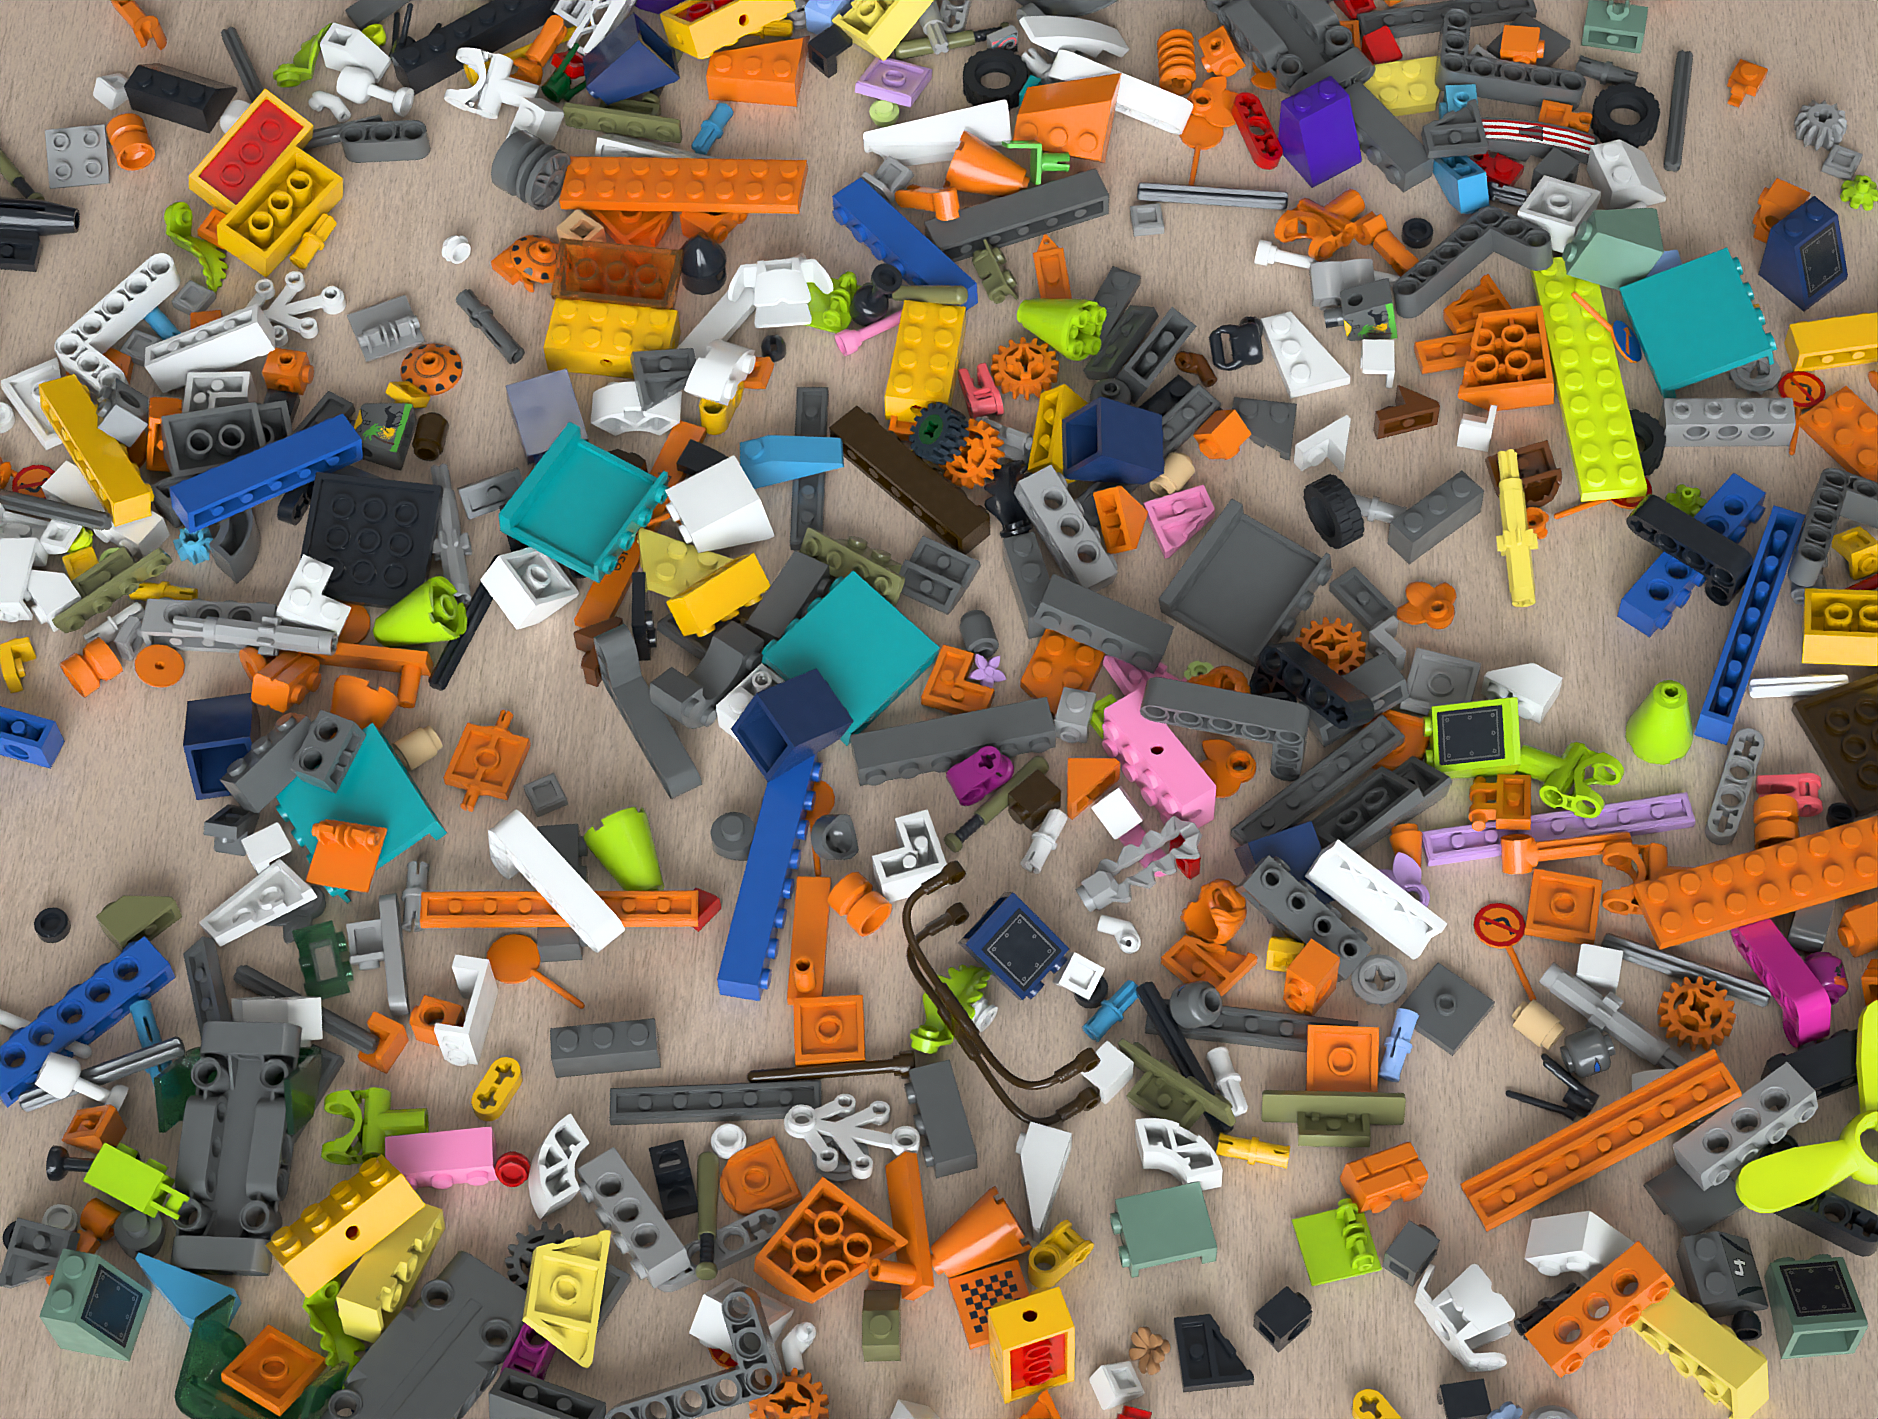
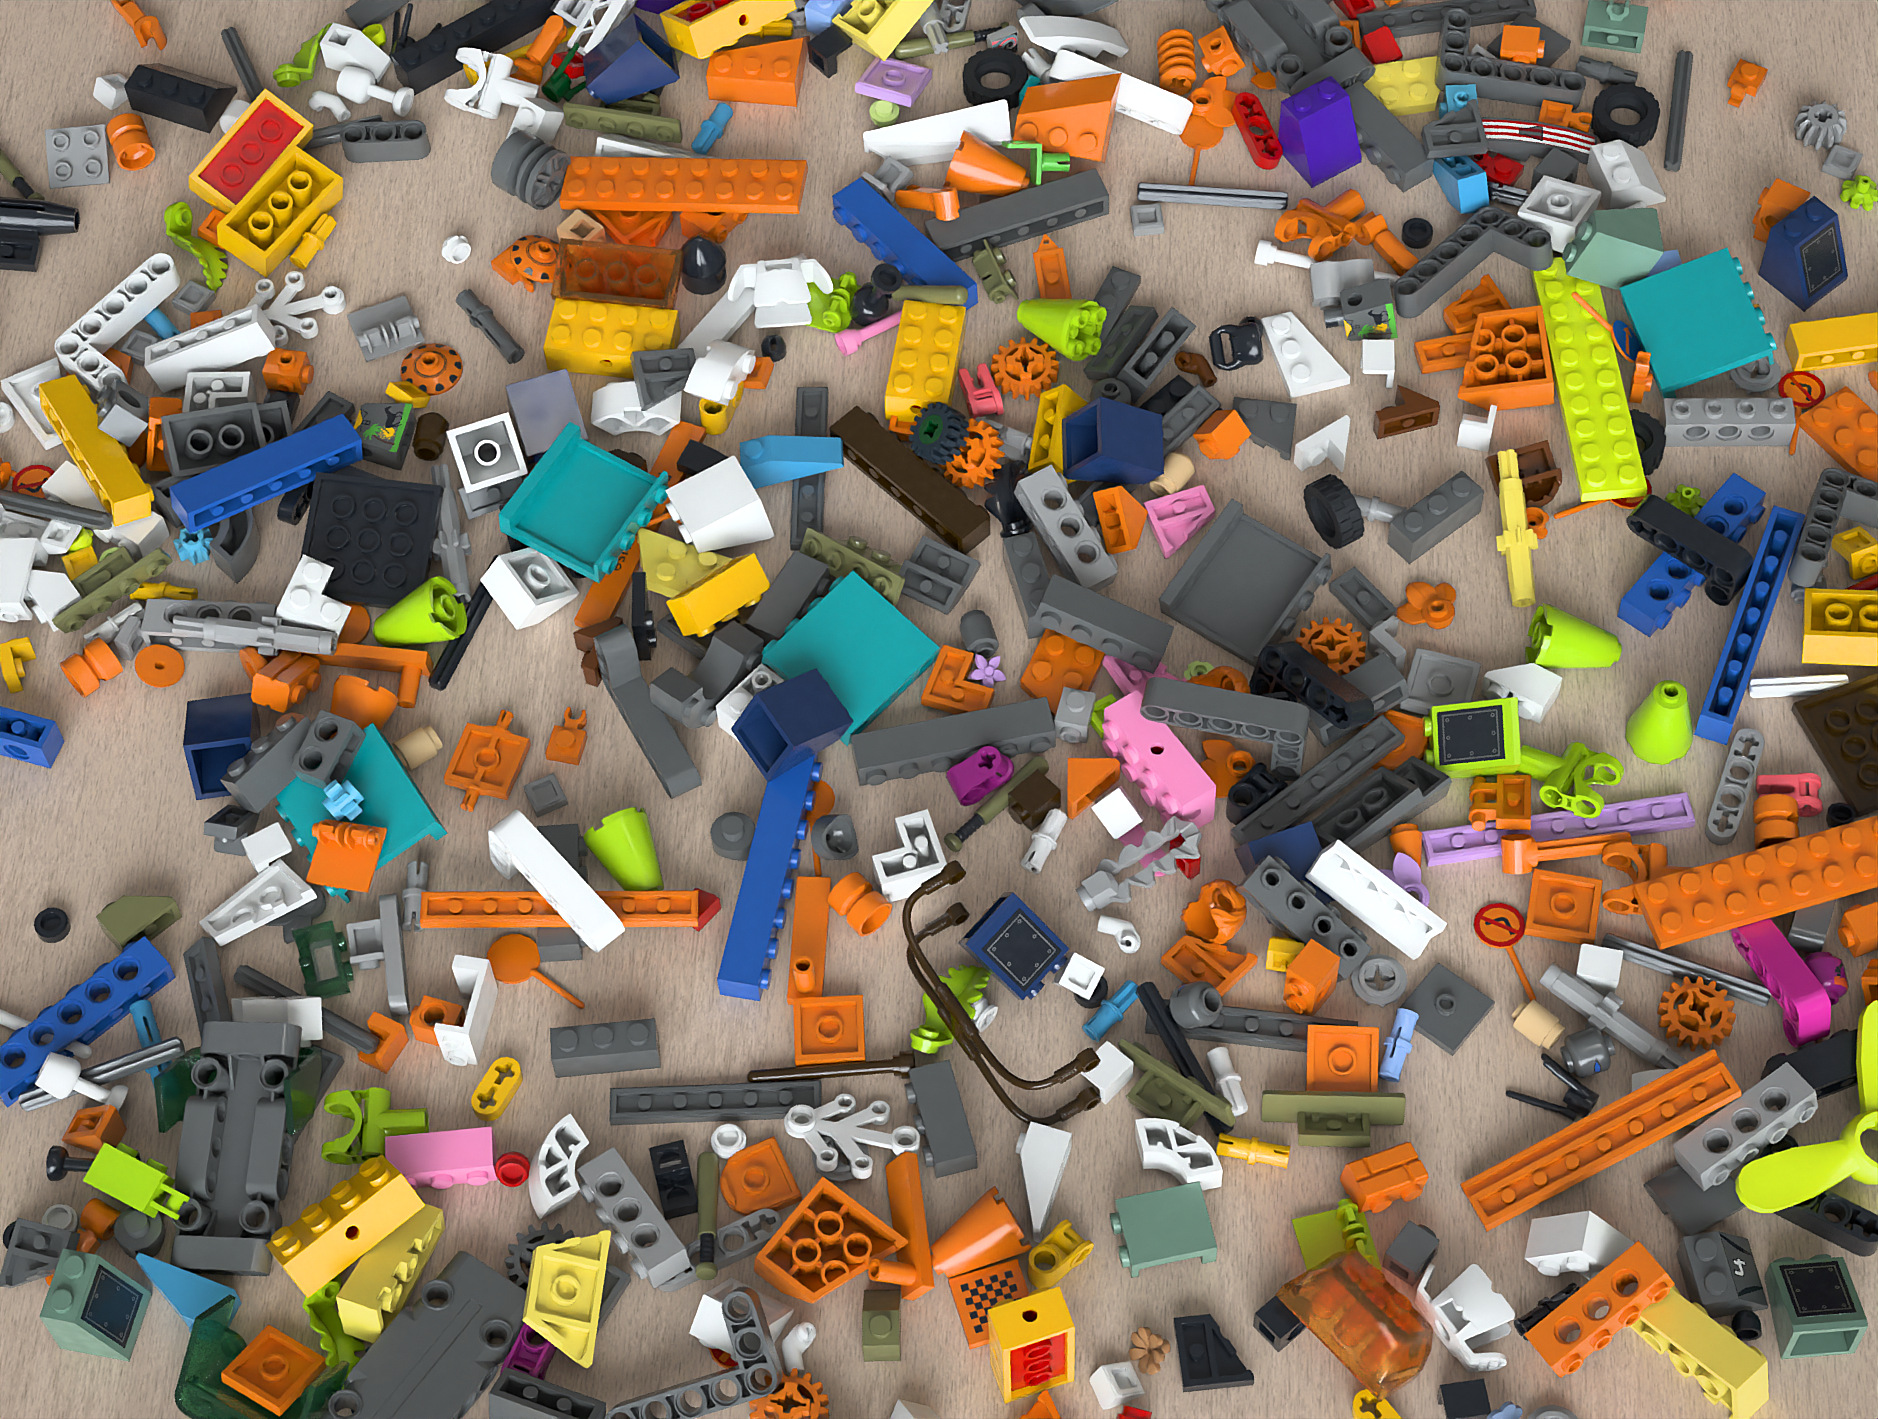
(343, 800): none -> medium azure gear
(487, 452): none -> white slope
(568, 742): none -> orange plate
(1254, 790): none -> black piece
(1361, 1321): none -> clear orange windscreen
(1569, 642): none -> lime cone
(1641, 379): none -> orange plate

